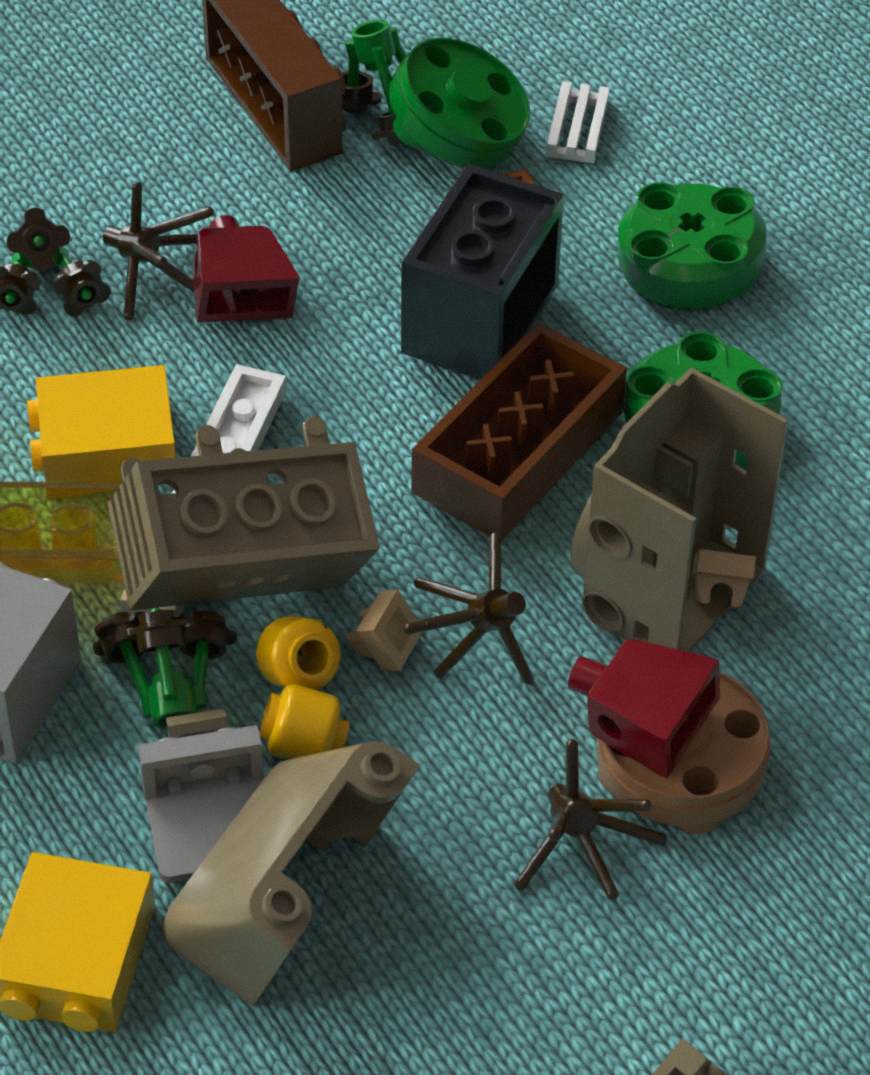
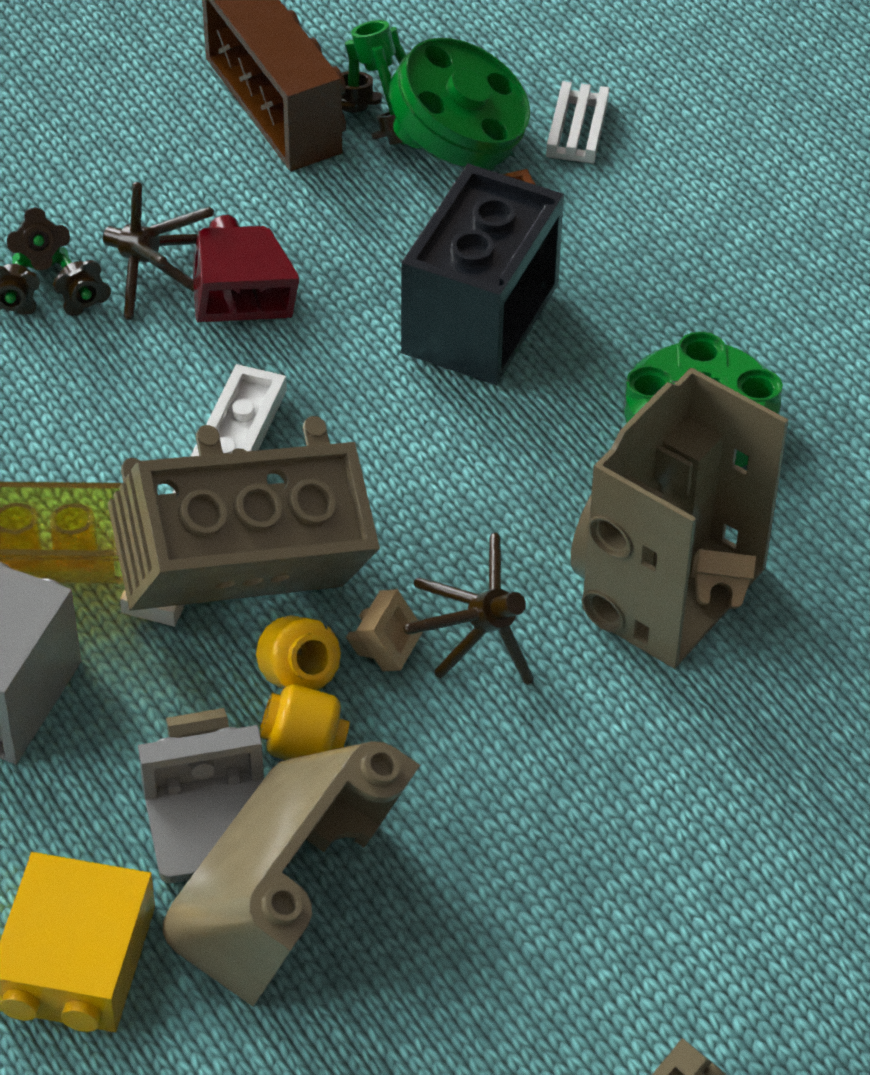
(98, 422): yellow brick -> none
(201, 636): plant -> none
(518, 431): reddish brown brick -> none
(578, 816): dark brown plant -> none
(648, 700): dark red torso -> none
(692, 244): green piece -> none
(721, 765): medium nougat piece -> none

